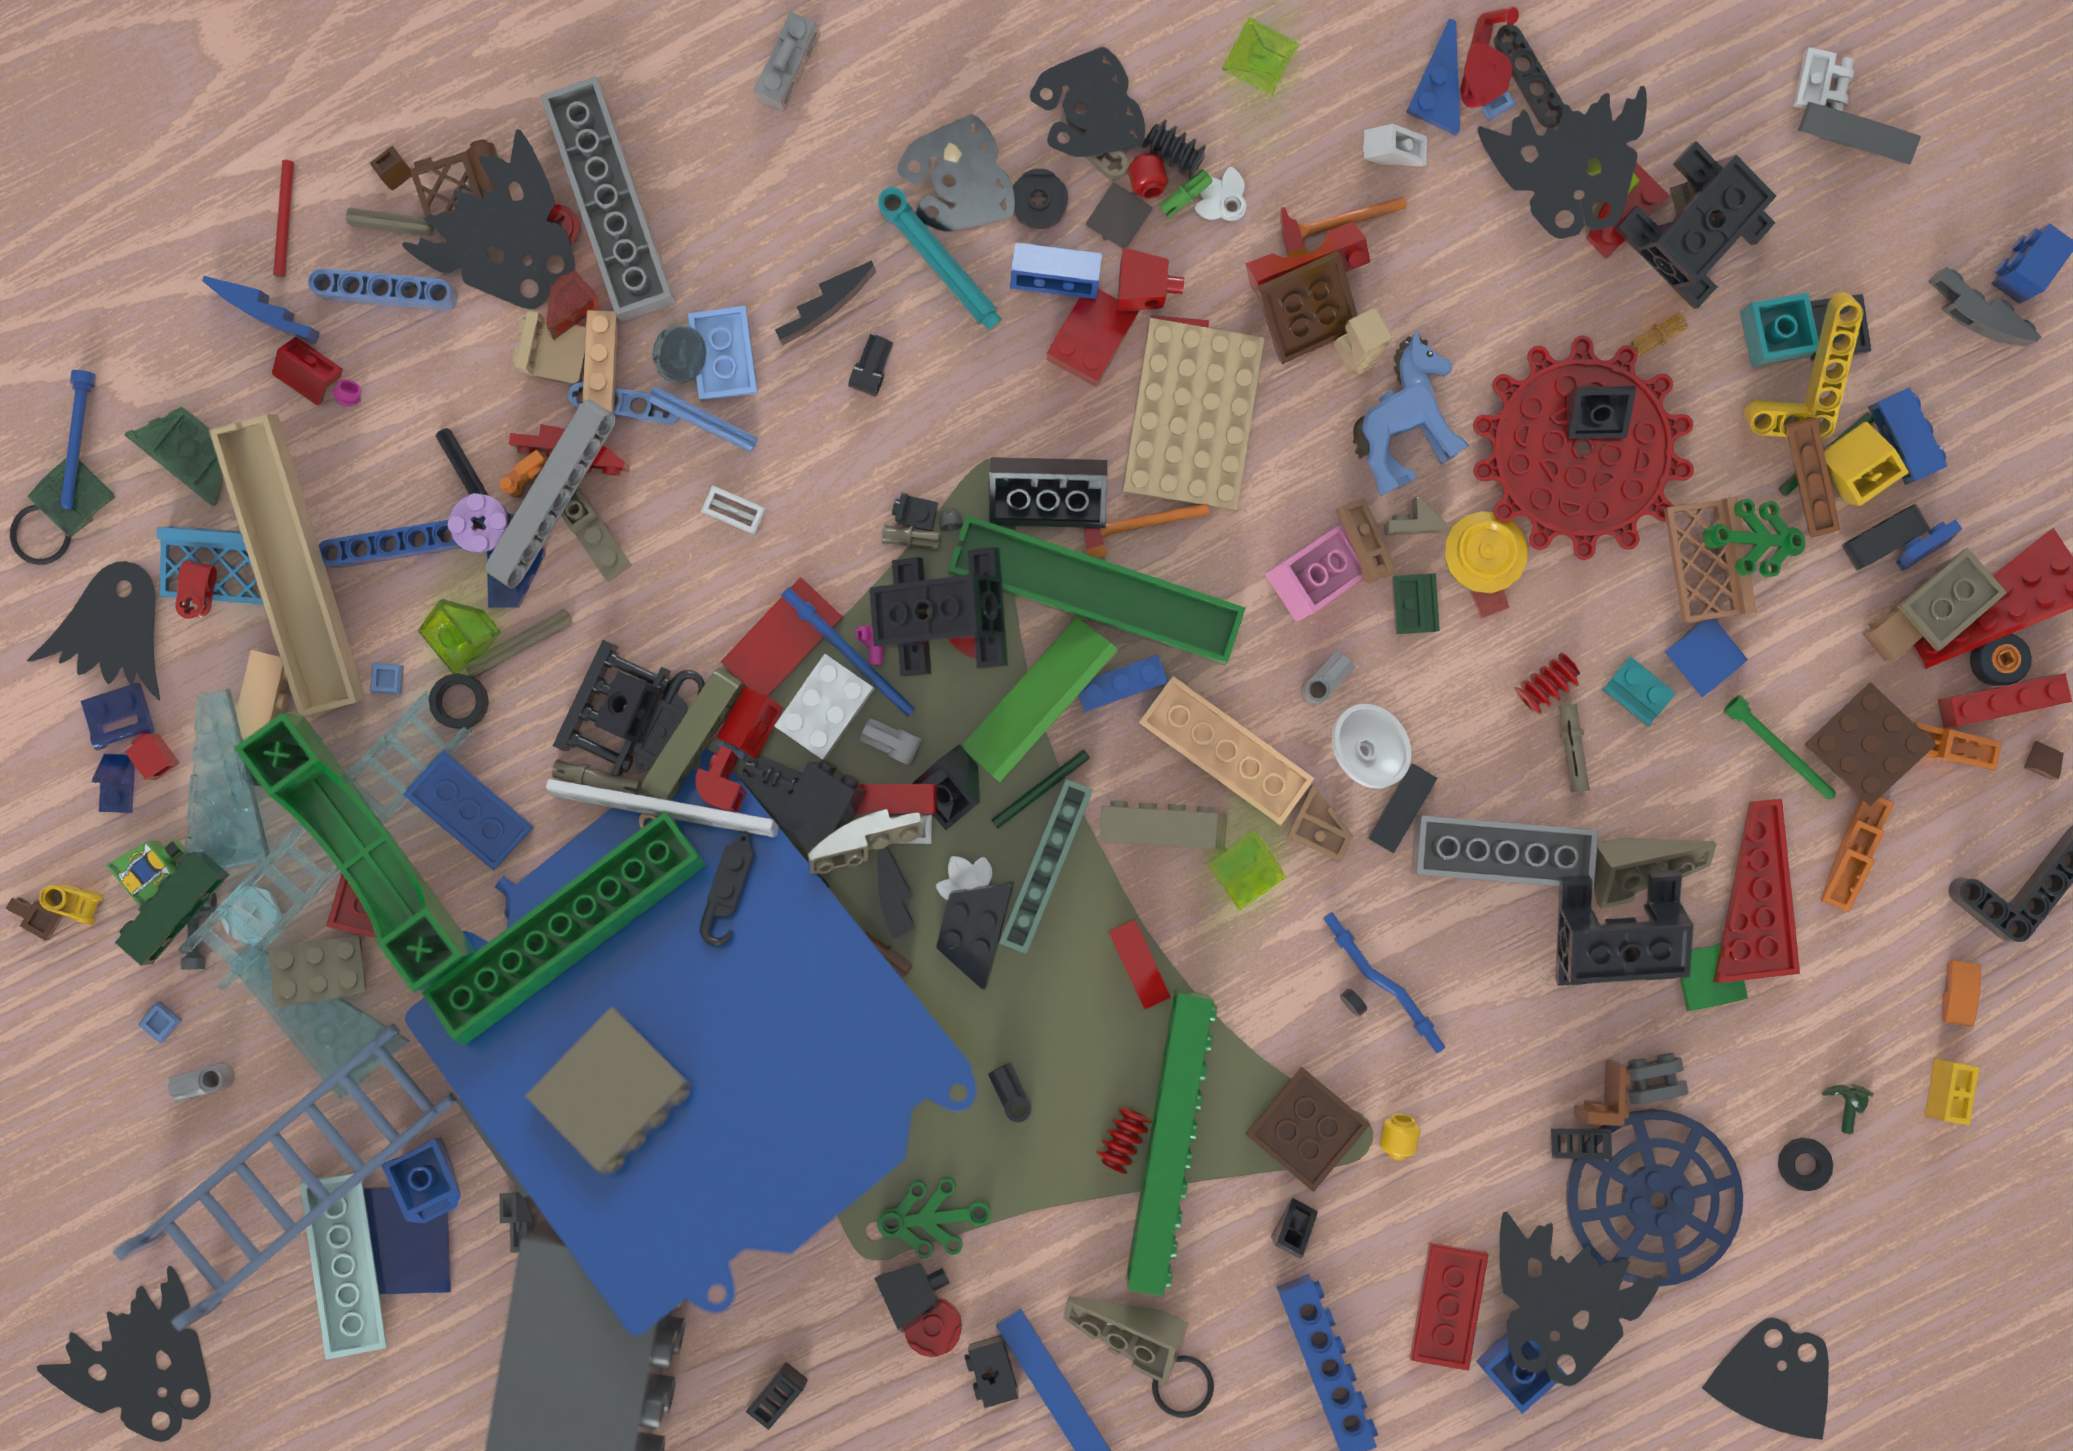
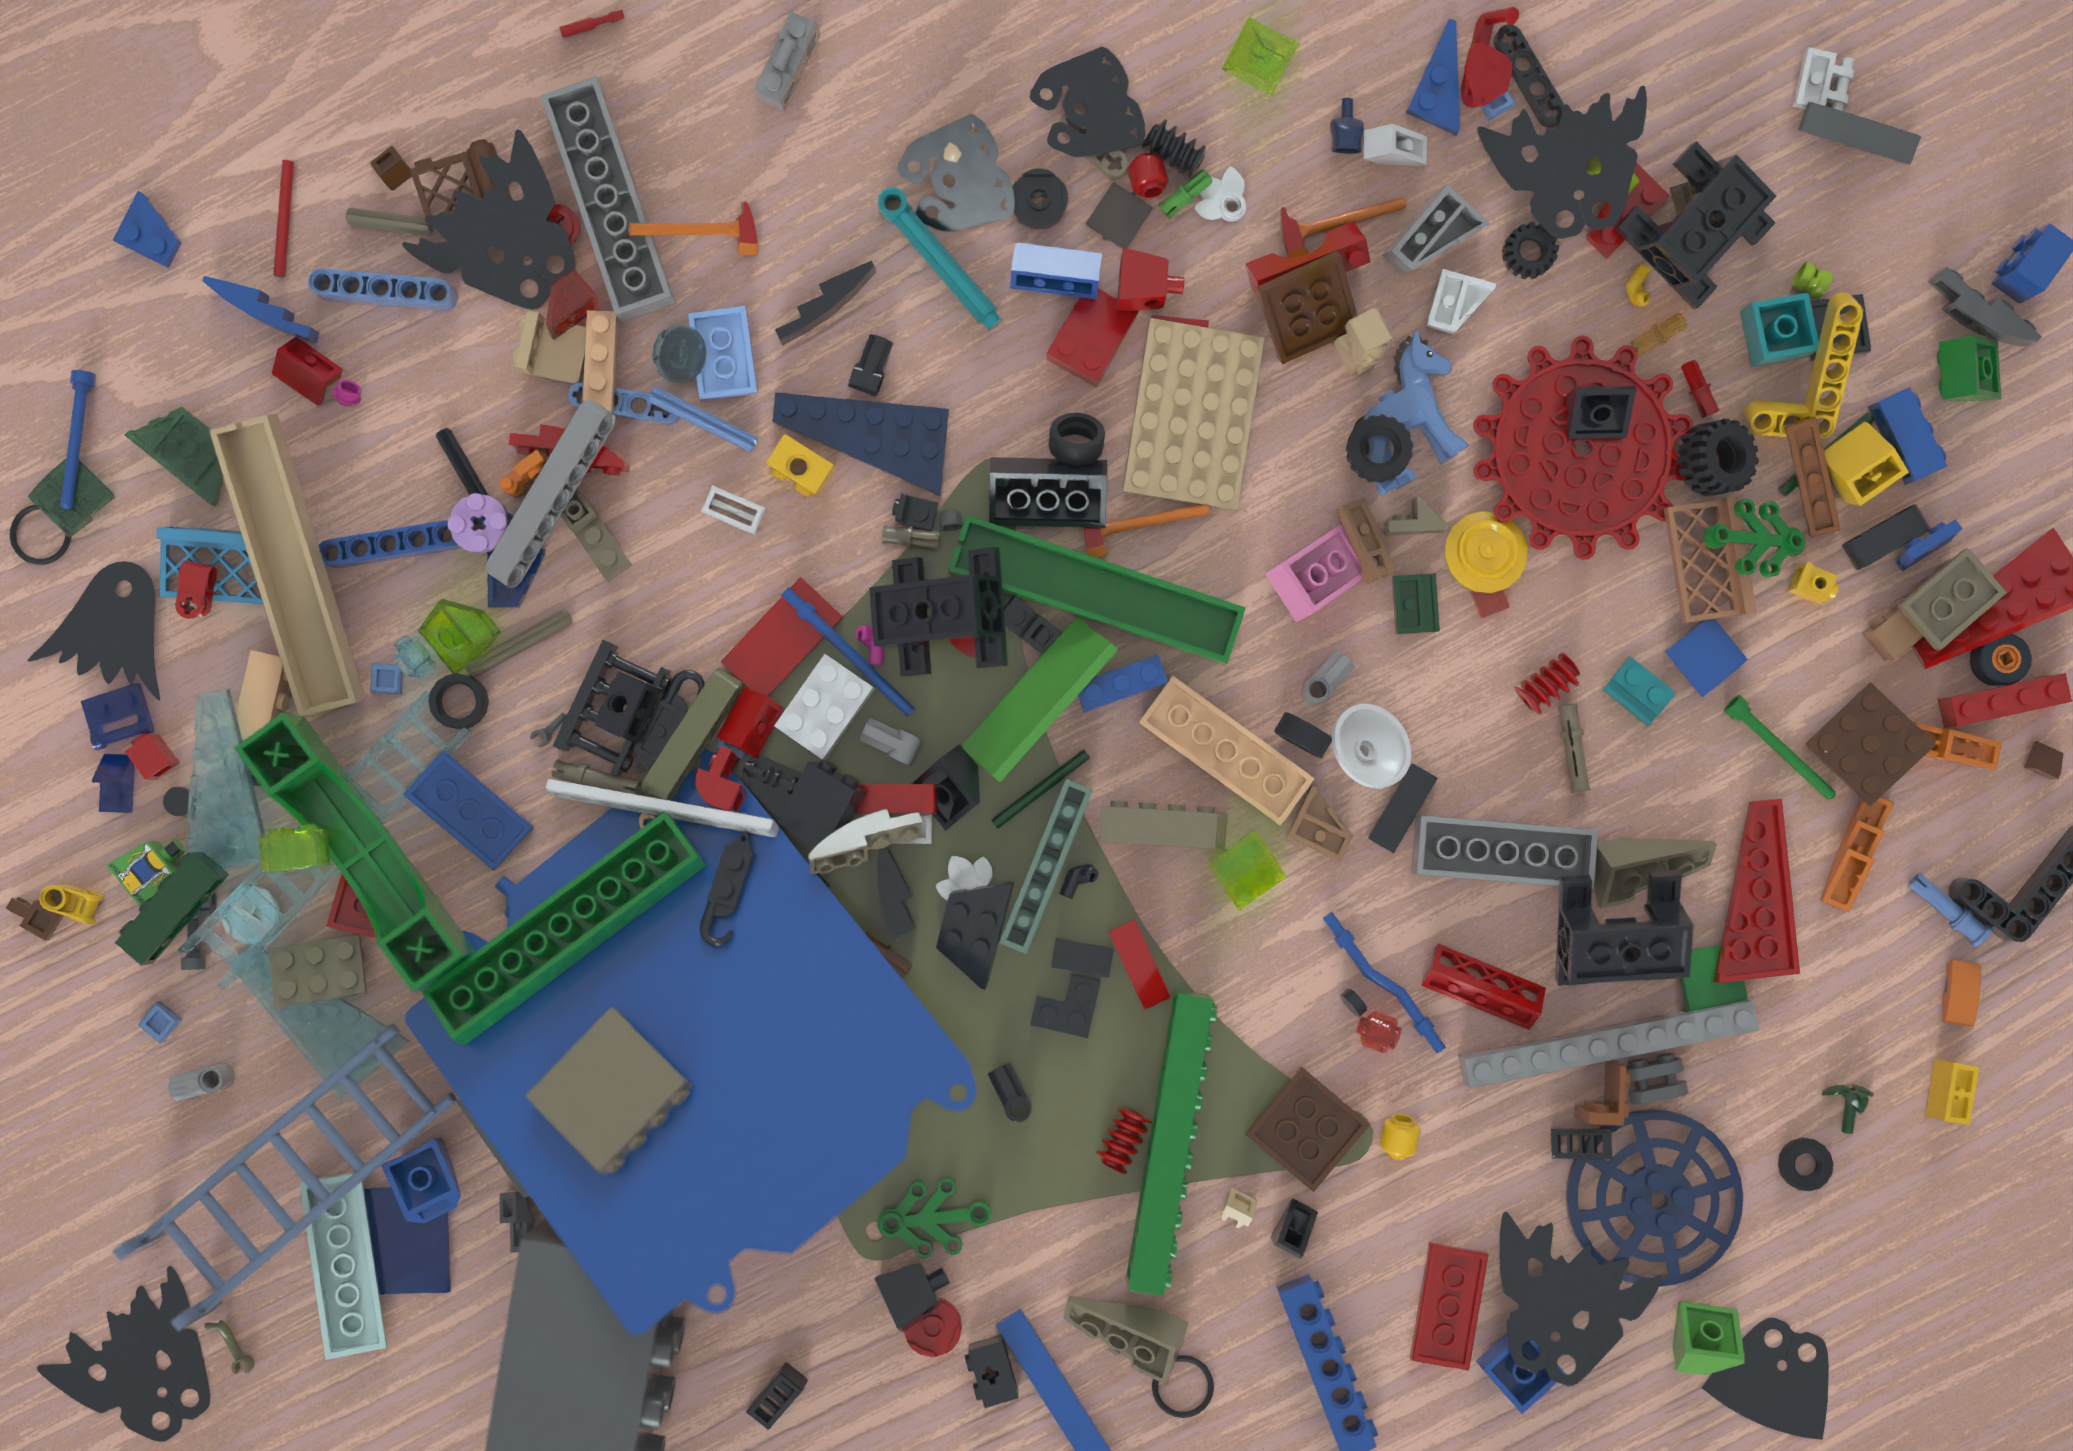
(147, 232): none -> blue wing
(176, 801): none -> black tile
(233, 1346): none -> olive piece
(292, 851): none -> clear neon green brick
(415, 656): none -> clear light blue head
(547, 731): none -> dark grey hand
(590, 23): none -> red piece
(742, 228): none -> orange piece
(787, 454): none -> yellow brick
(887, 436): none -> dark blue wing
(1029, 625): none -> black slope
(1071, 452): none -> black tyre
(1072, 1016): none -> black plate
(1078, 876): none -> black arm
(1082, 957): none -> black tile
(1239, 1207): none -> tan tile
(1303, 735): none -> black tyre
(1346, 130): none -> dark blue piece
(1379, 426): none -> black tyre
(1379, 1032): none -> clear red head
(1434, 229): none -> light grey wedge
(1456, 300): none -> white wing
(1484, 992): none -> red fence
(1518, 263): none -> black tyre
(1607, 1043): none -> light grey brick
(1634, 286): none -> yellow arm
(1699, 388): none -> red axle
(1706, 1339): none -> bright green slope
(1735, 454): none -> black tyre
(1804, 583): none -> yellow brick
(1812, 280): none -> lime wheel
(1960, 918): none -> medium blue pin
(1969, 369): none -> green slope

